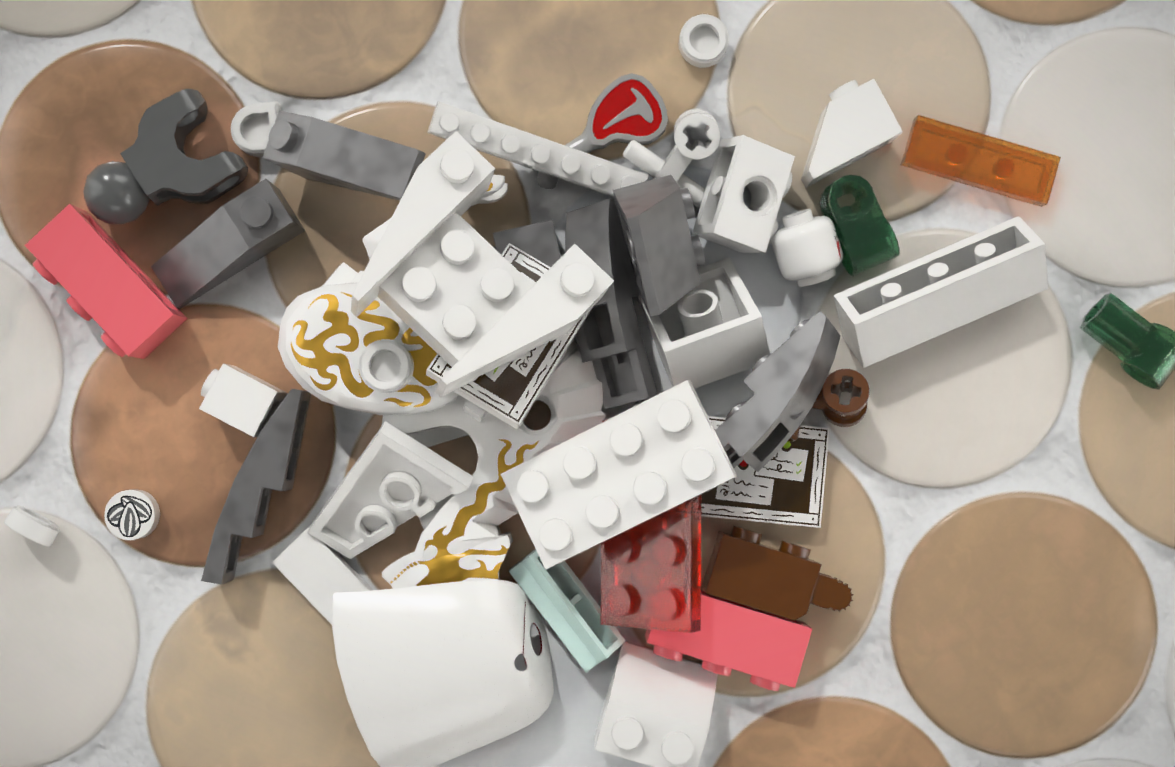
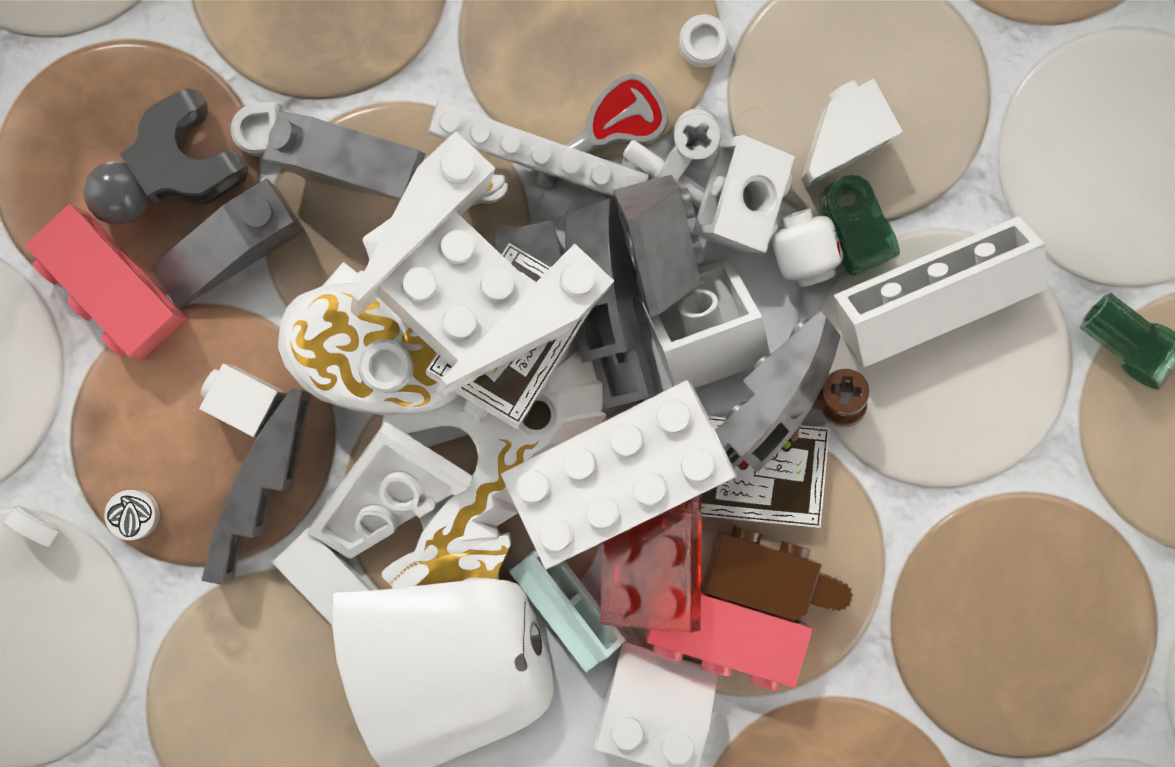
(980, 161): clear orange tile -> none

